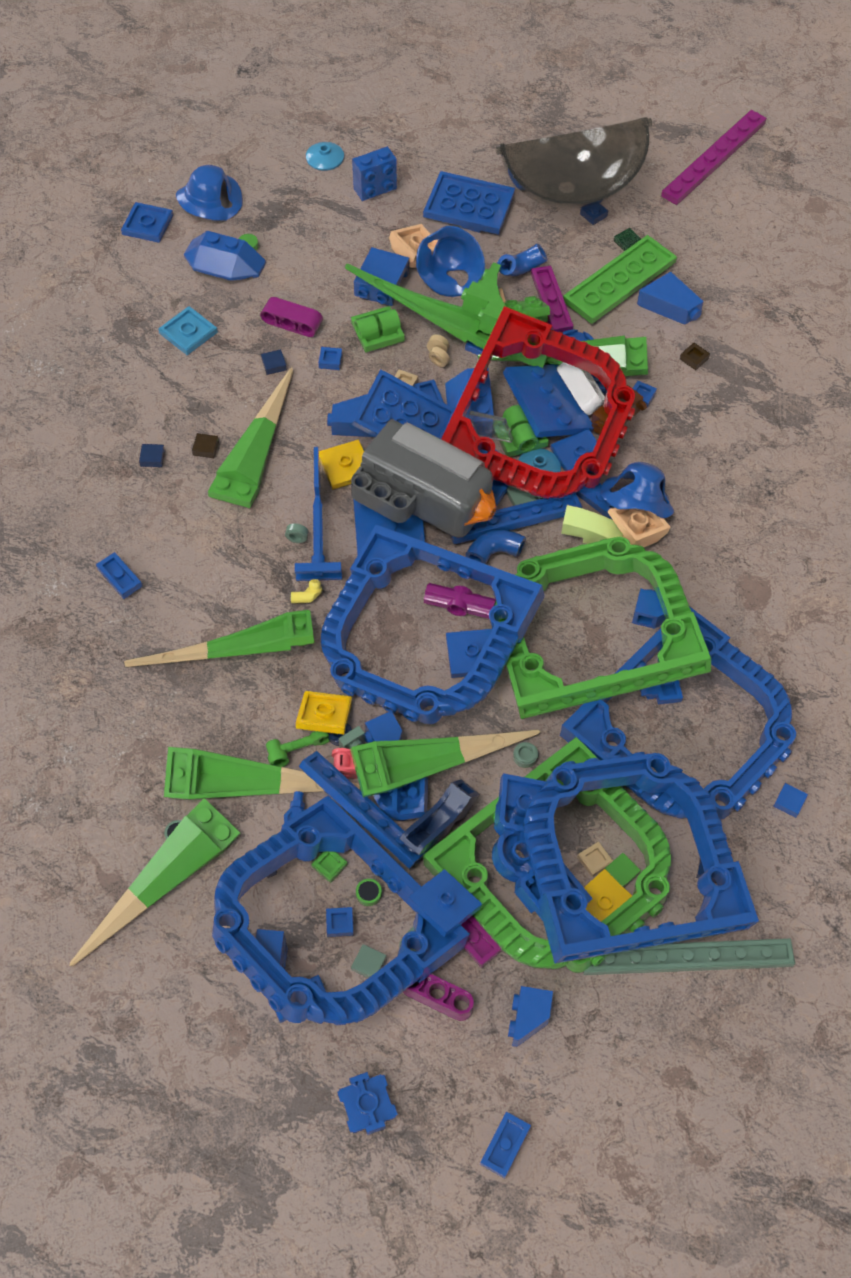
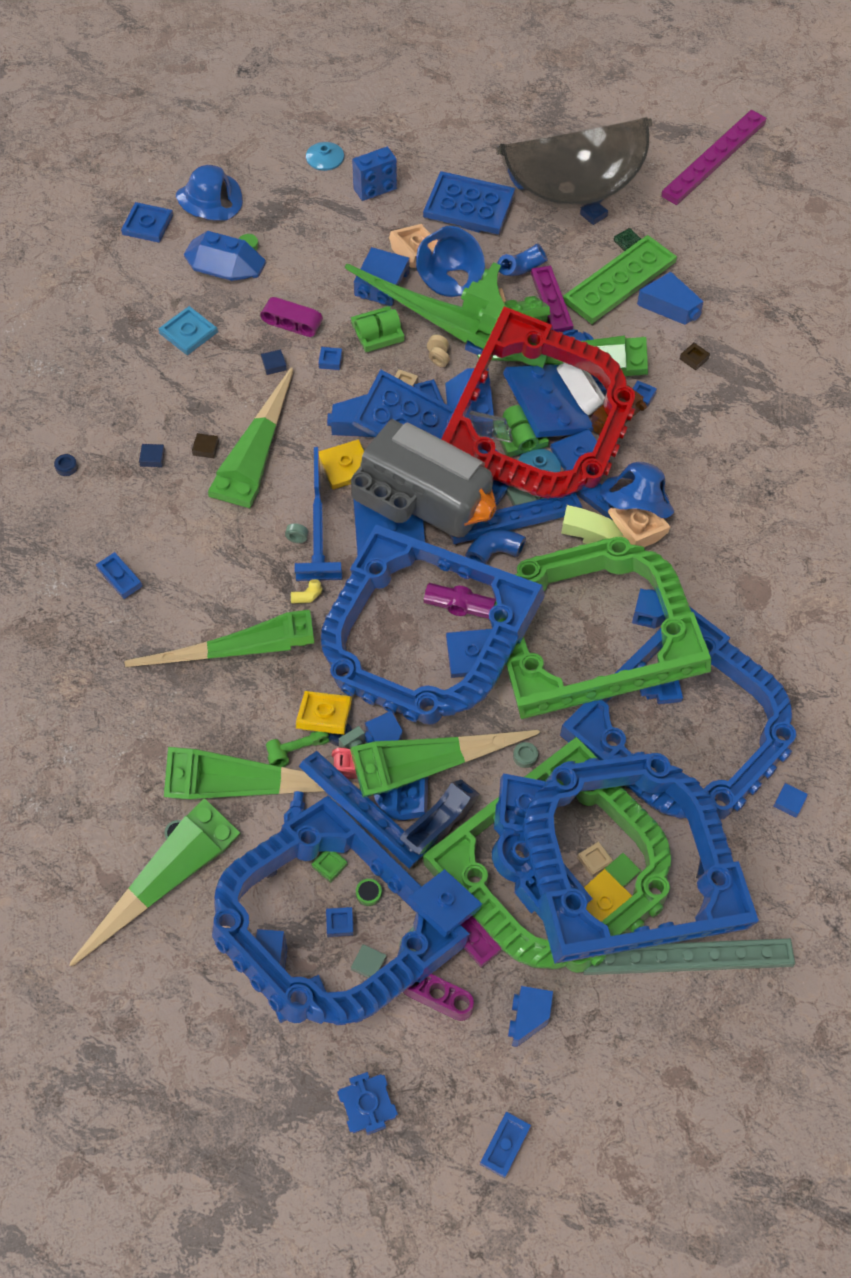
(65, 465): none -> dark blue tile

